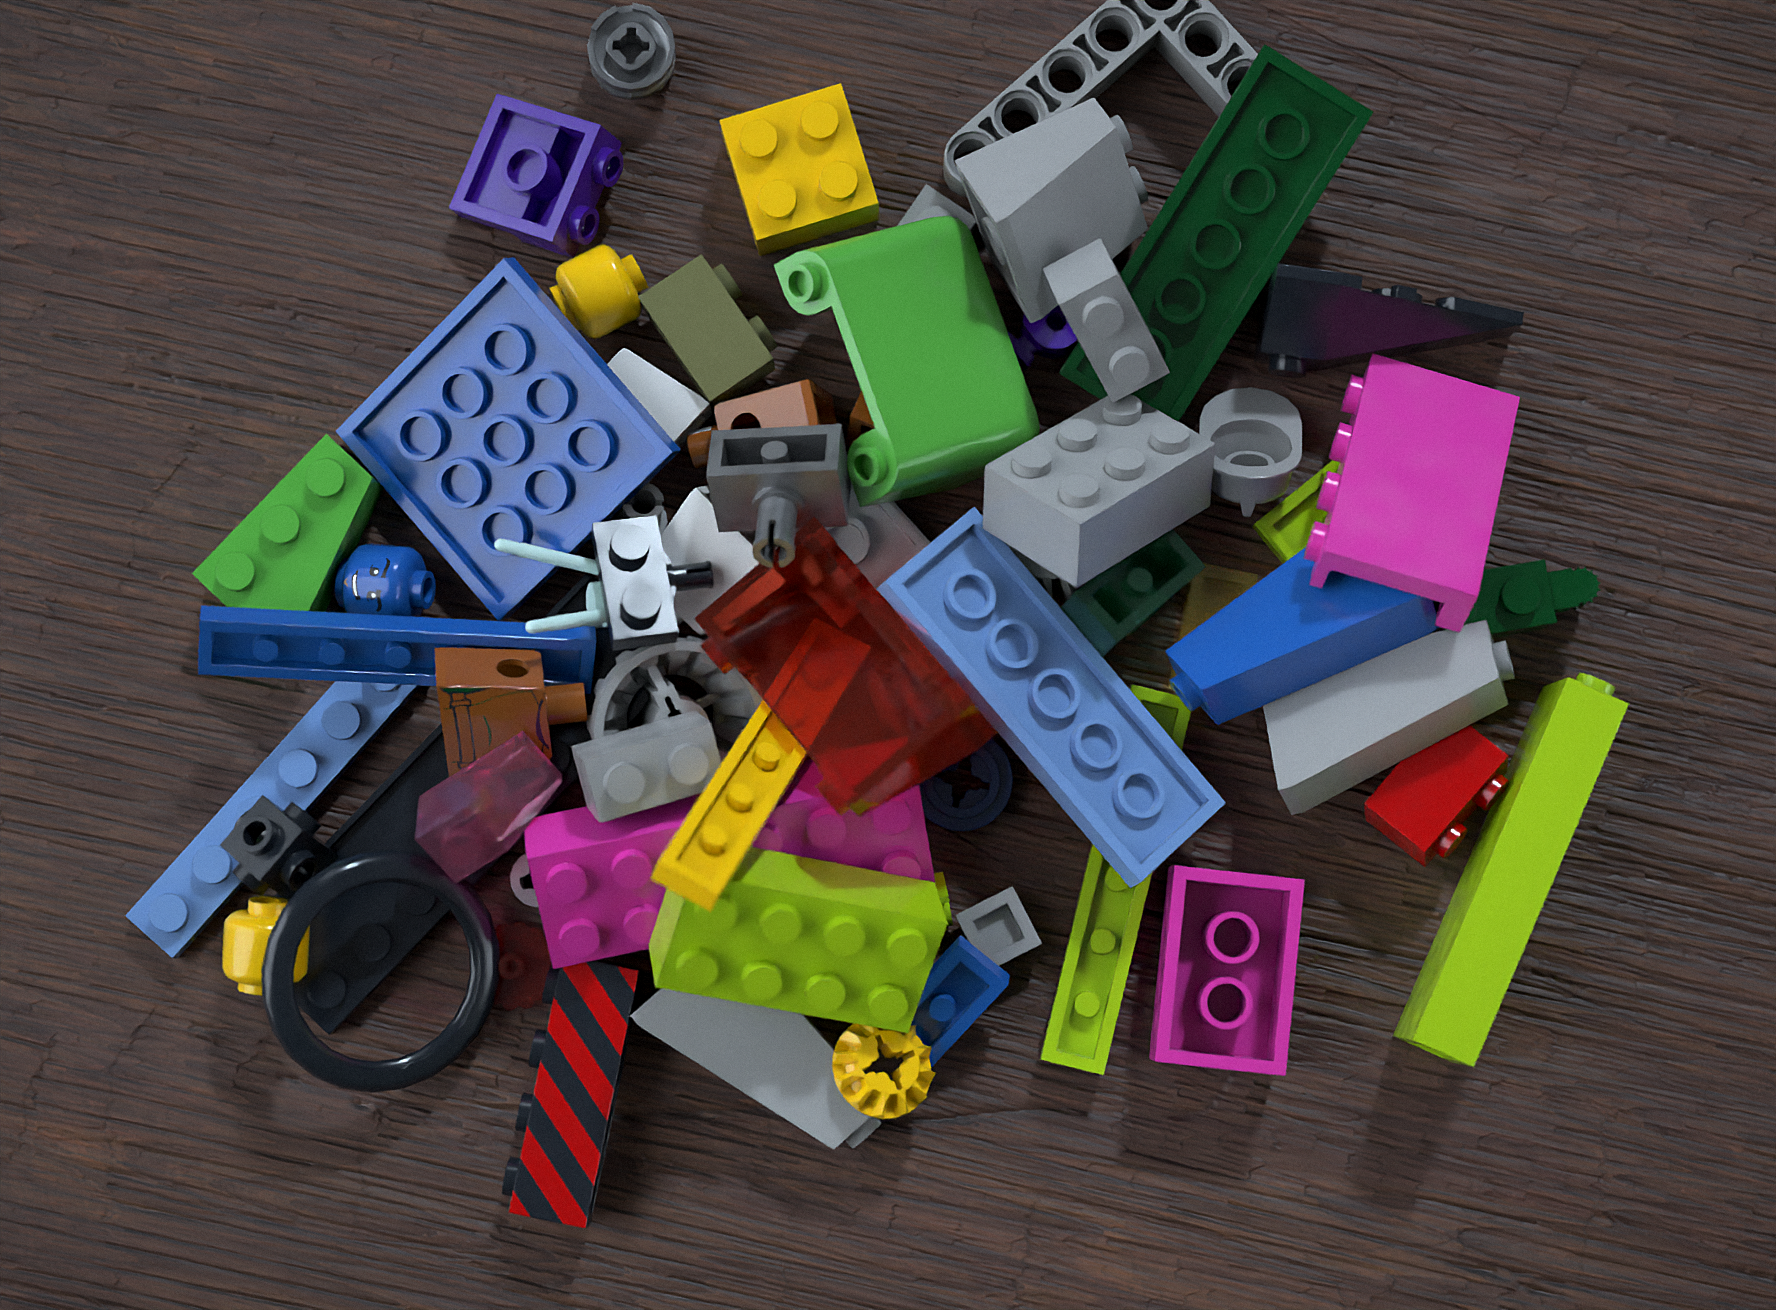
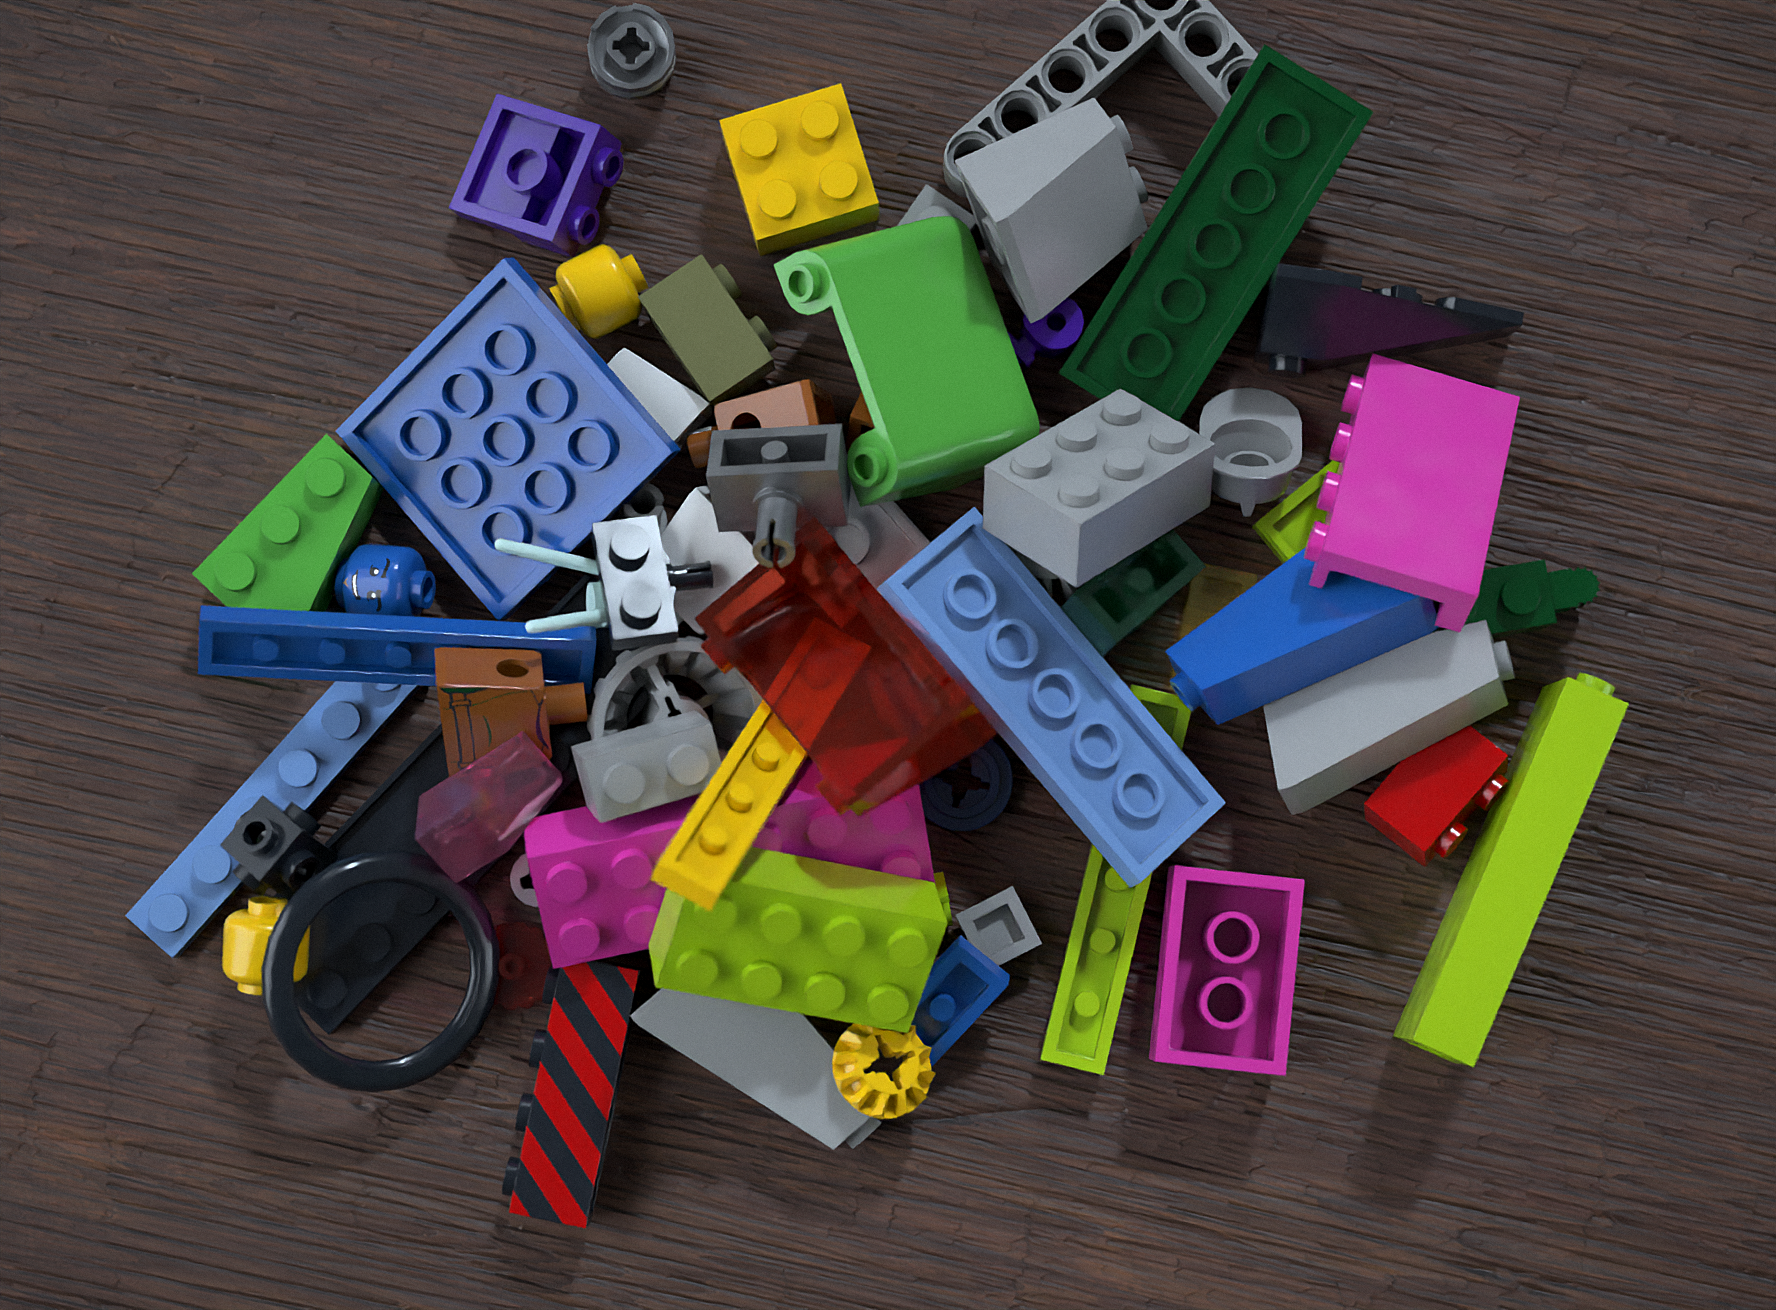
(1106, 320): light grey brick -> none

